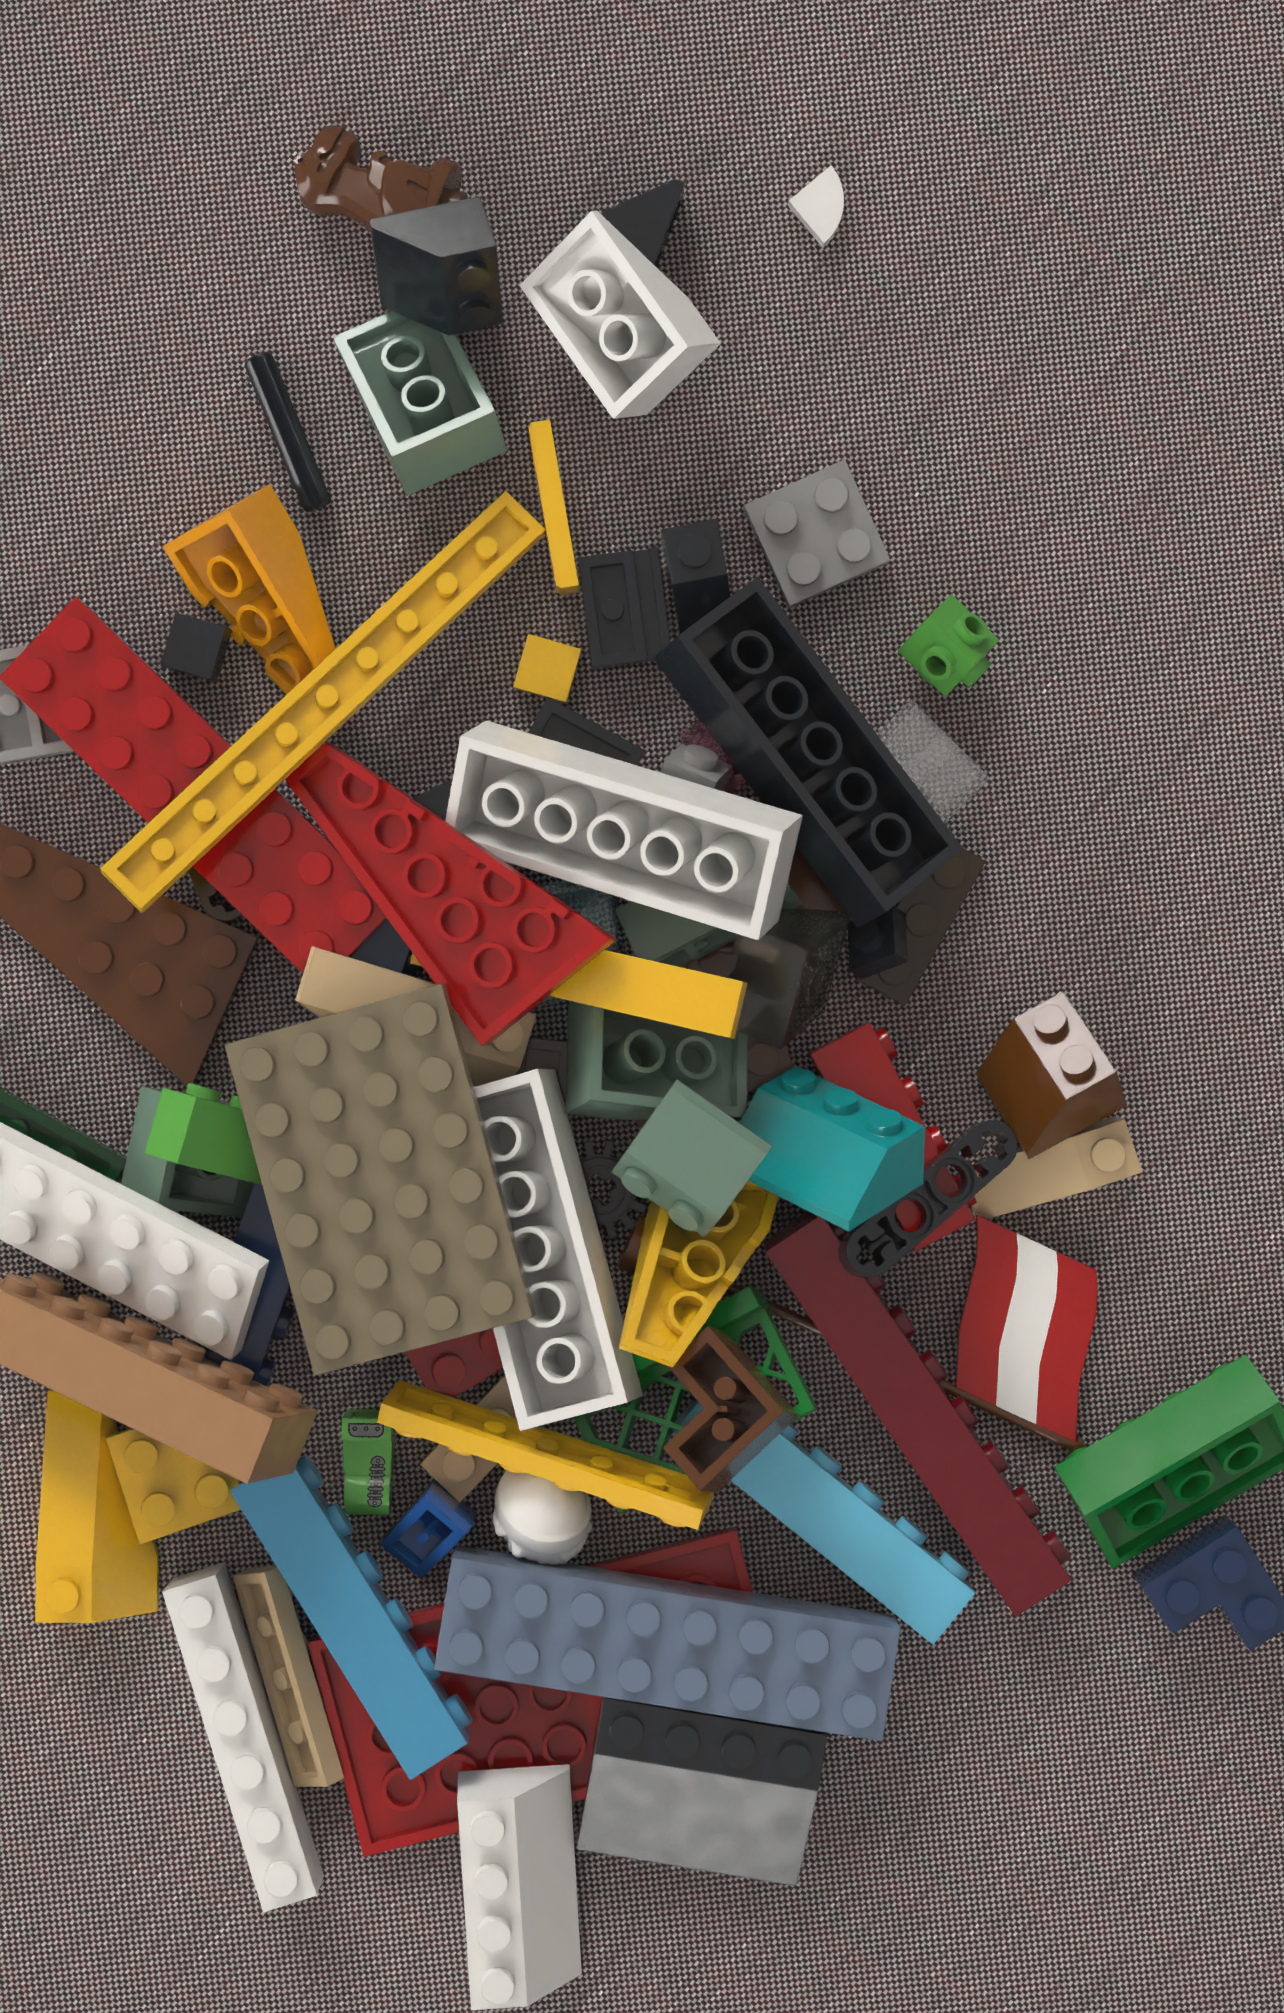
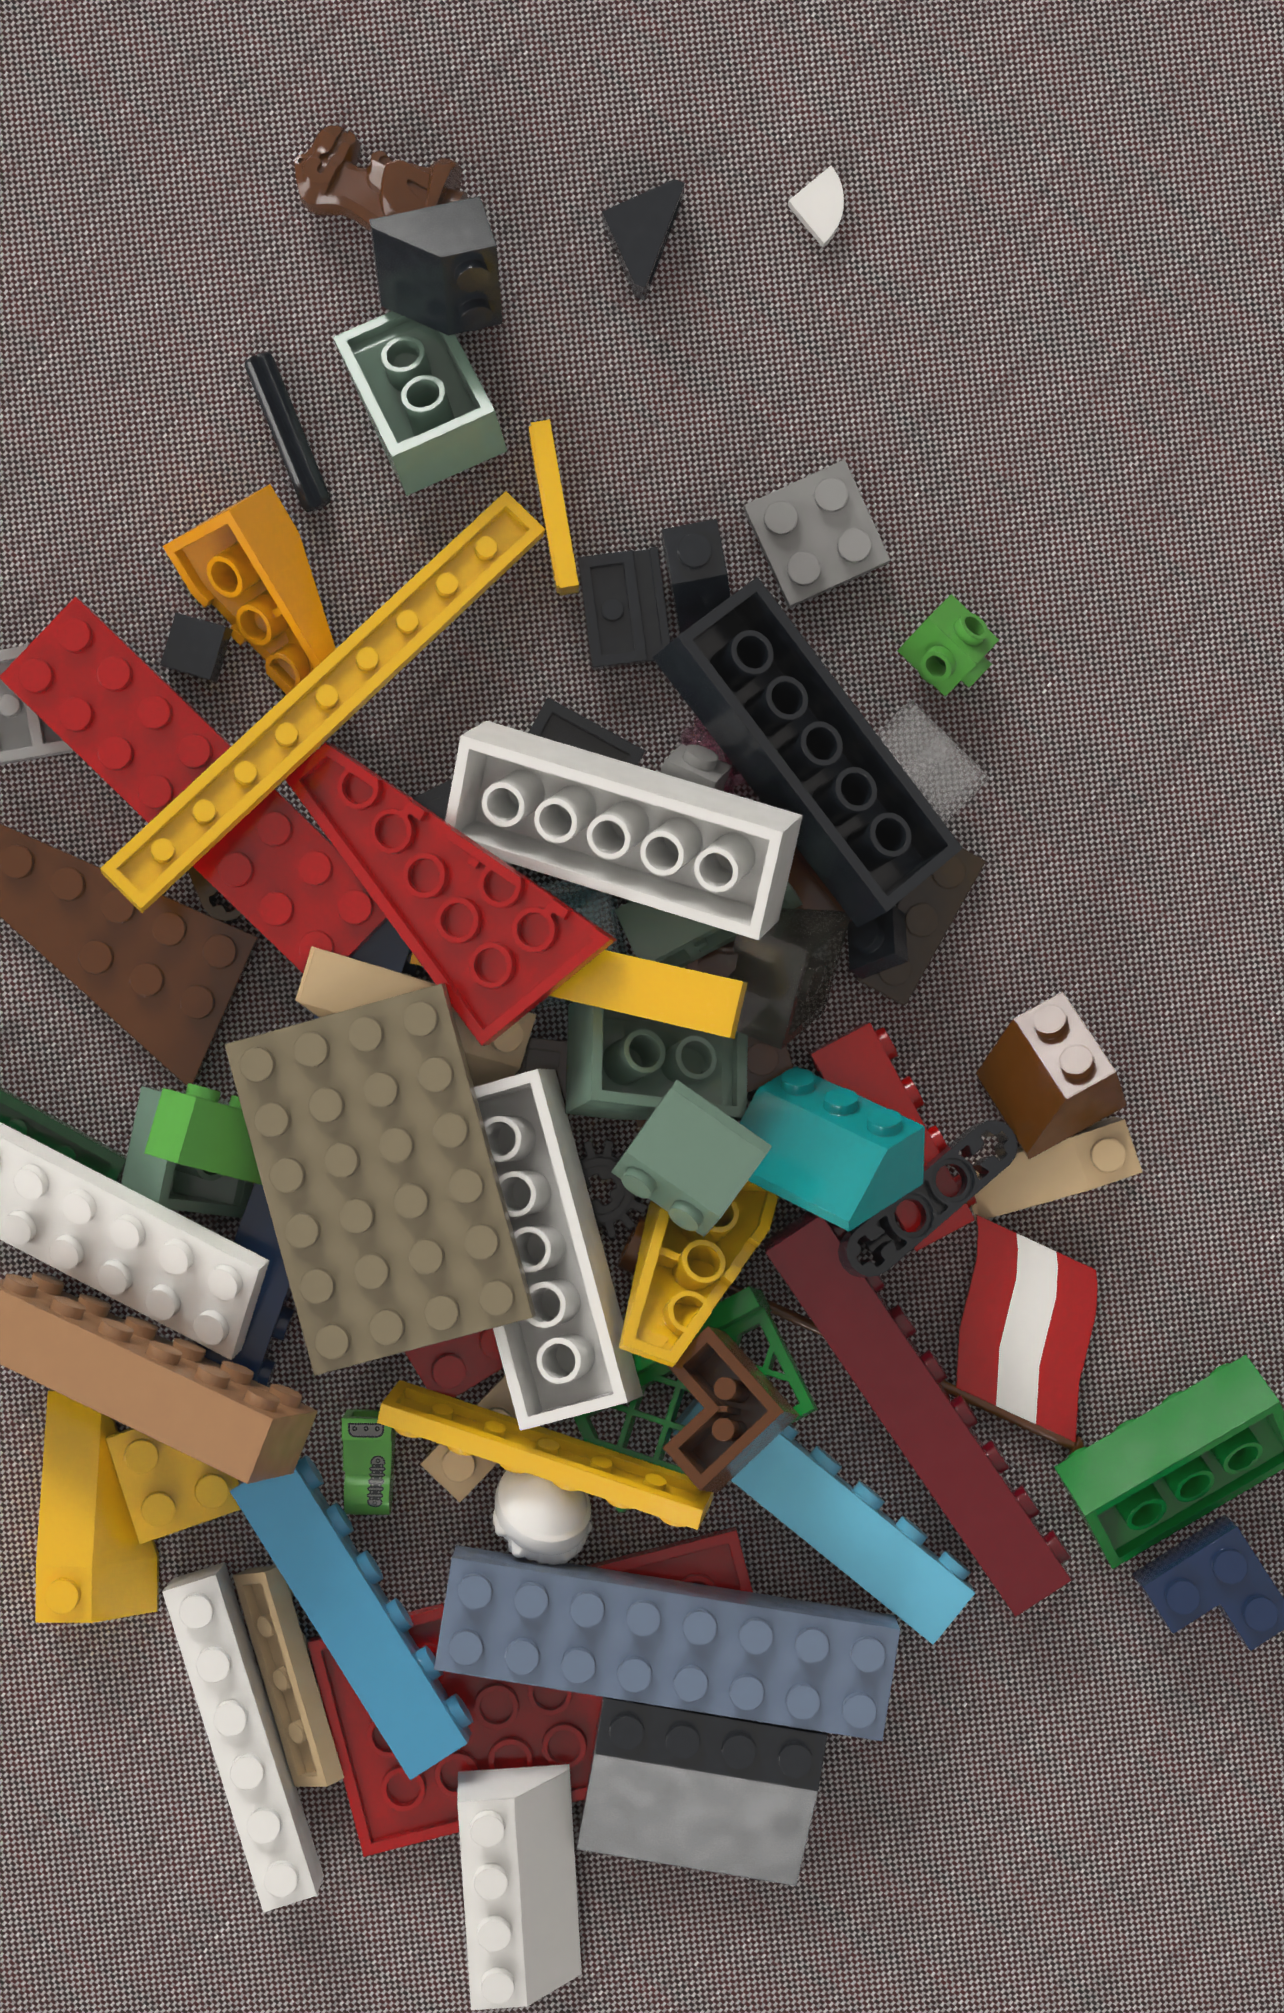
(429, 1529): blue slope -> none
(547, 668): yellow tile -> none
(618, 318): white slope -> none

